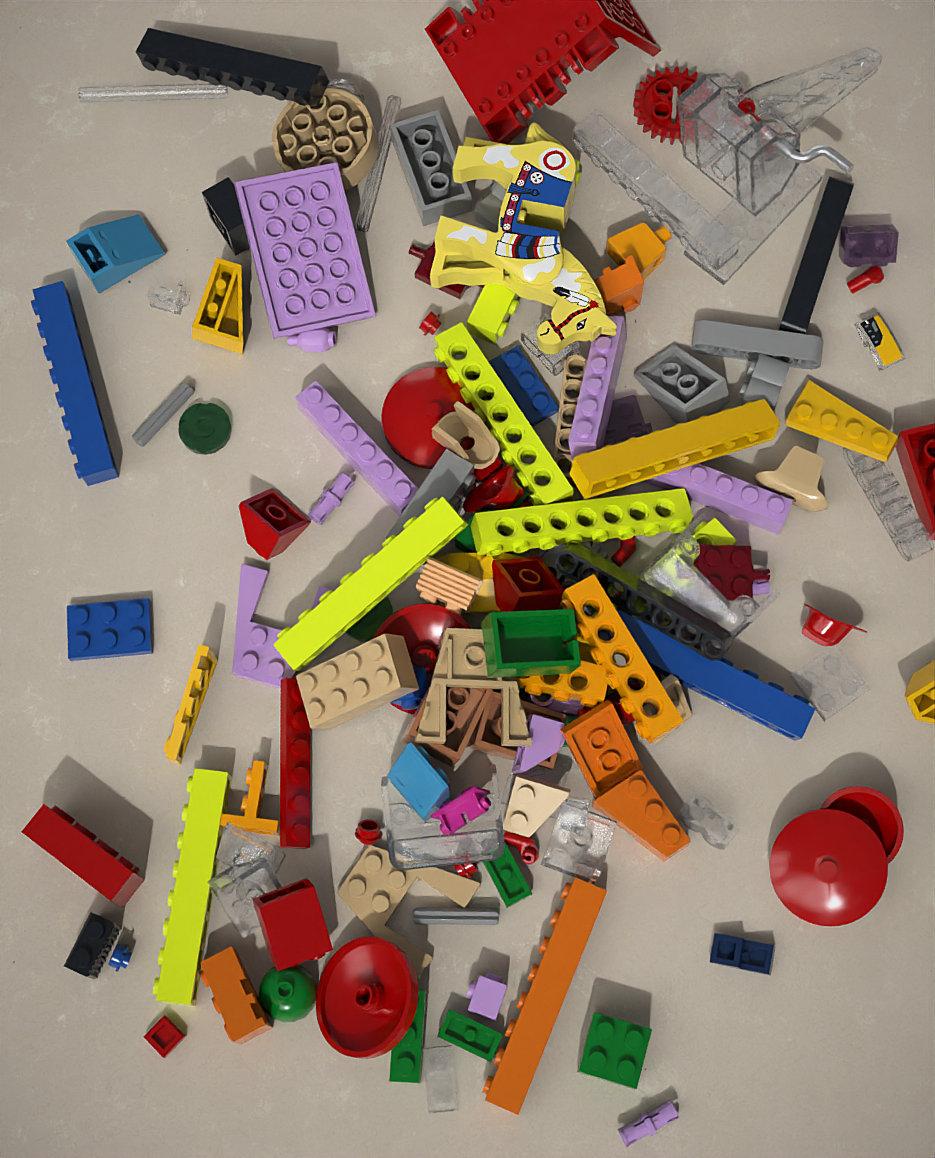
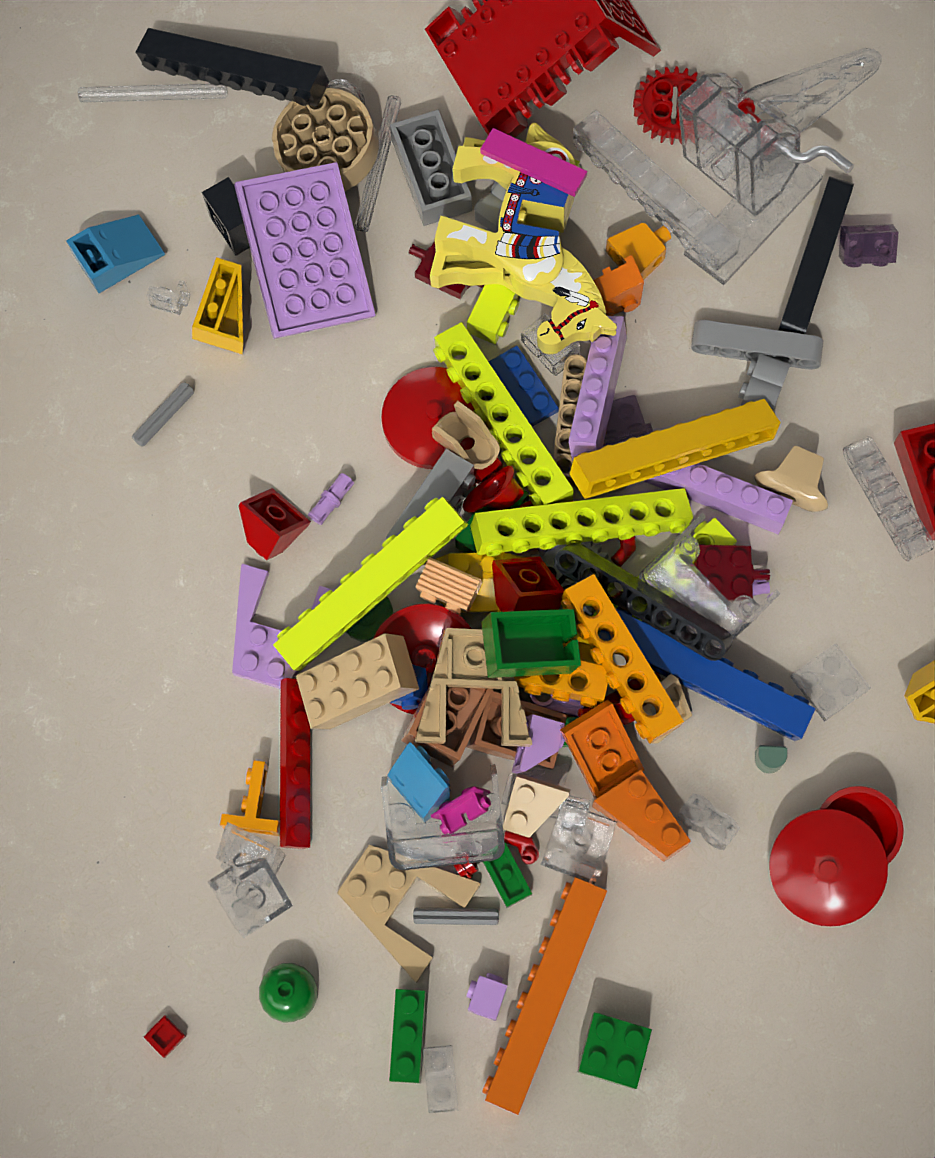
(74, 383): blue brick -> none
(79, 852): red brick -> none
(92, 946): black brick -> none
(109, 629): blue plate -> none
(120, 957): blue plate -> none
(192, 895): neon yellow brick -> none
(193, 697): yellow wing -> none
(204, 428): clear green tile -> none
(234, 996): orange wedge -> none
(292, 924): red brick -> none
(314, 340): lavender plant -> none
(356, 447): lavender brick -> none
(366, 997): red dish -> none
(368, 831): red plate -> none
(430, 324): red plate -> none
(470, 1035): green plate -> none
(533, 162): none -> dark pink tile
(648, 1123): lavender pin -> none
(683, 385): light grey slope -> none
(742, 954): dark blue slope -> none
(770, 758): none -> sand green brick
(824, 629): red piece -> none
(837, 422): yellow wing -> none
(872, 275): red arm -> none
(880, 340): slope -> none

